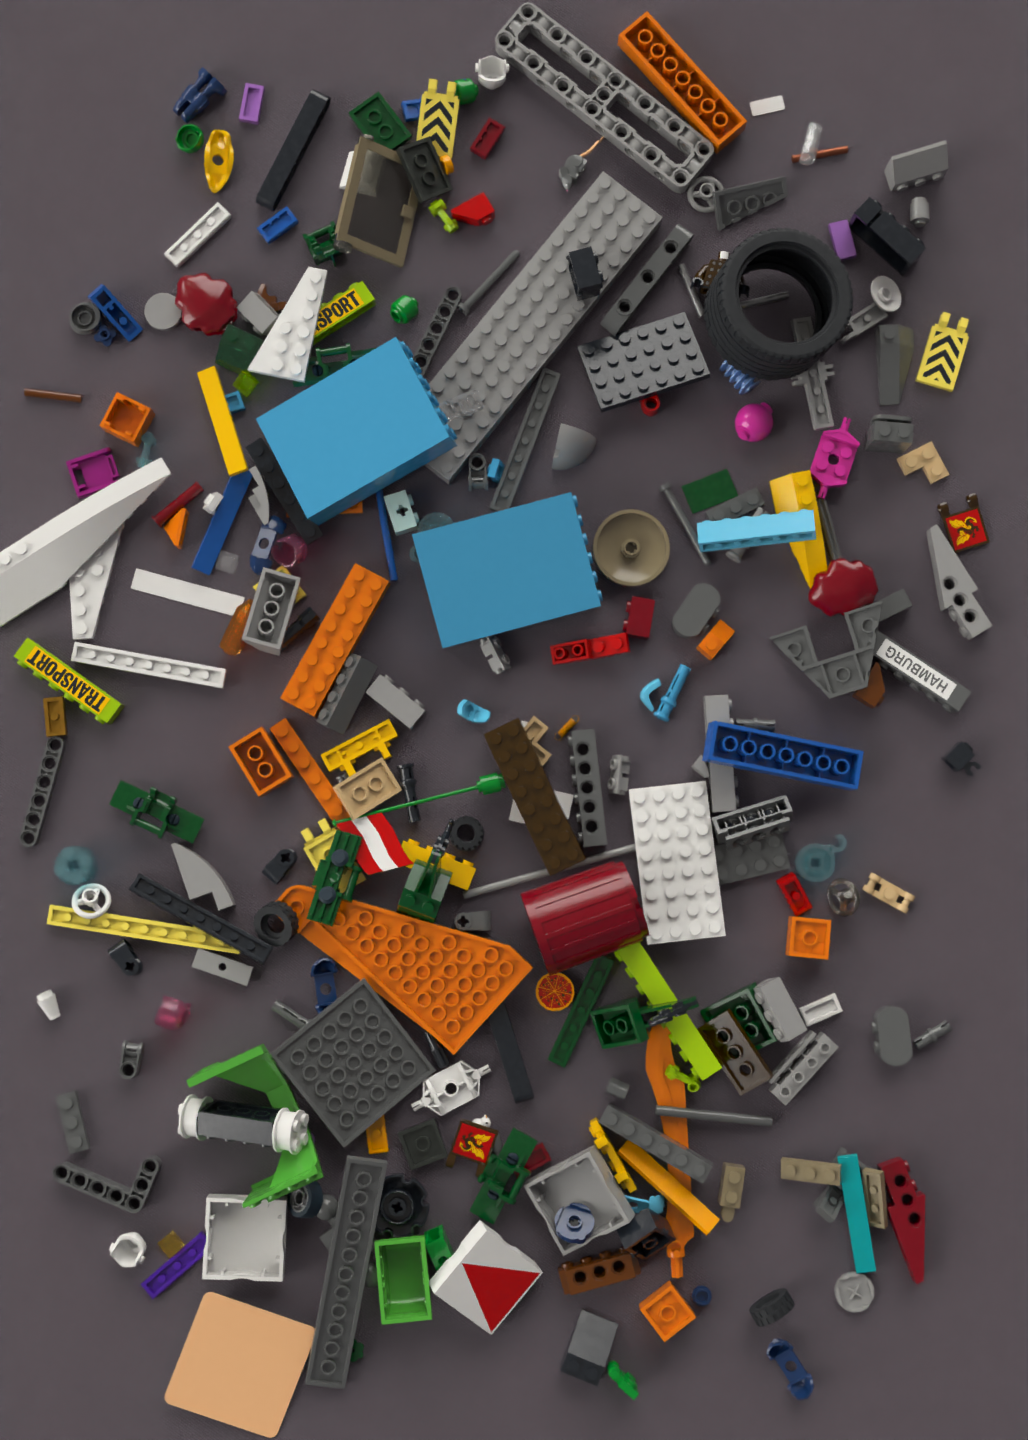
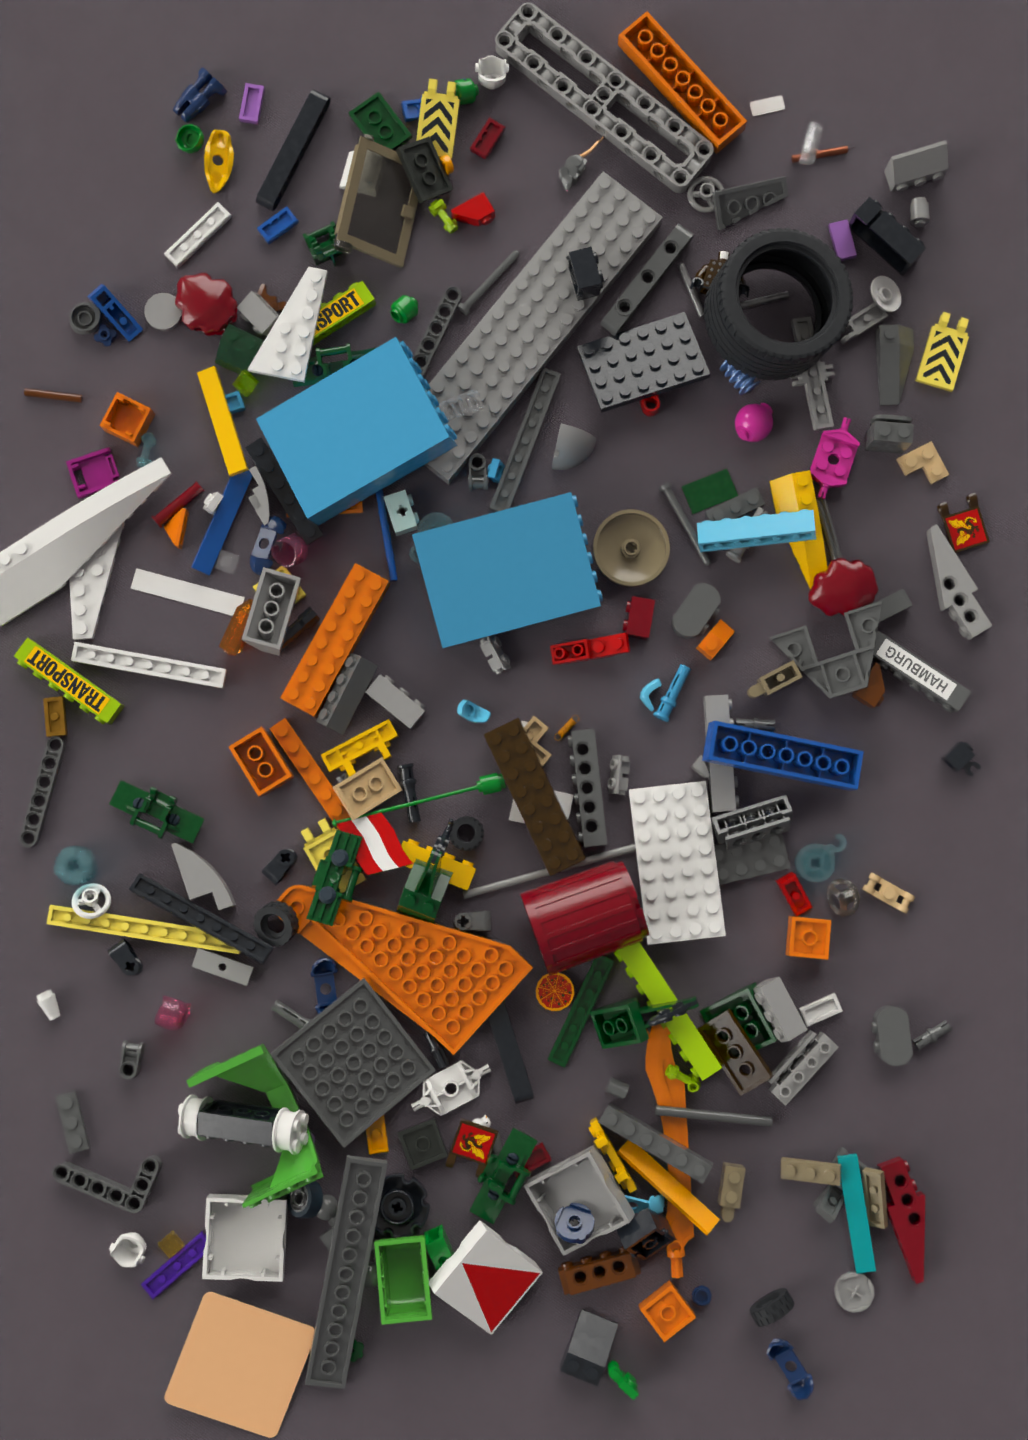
(775, 680): none -> dark tan brick

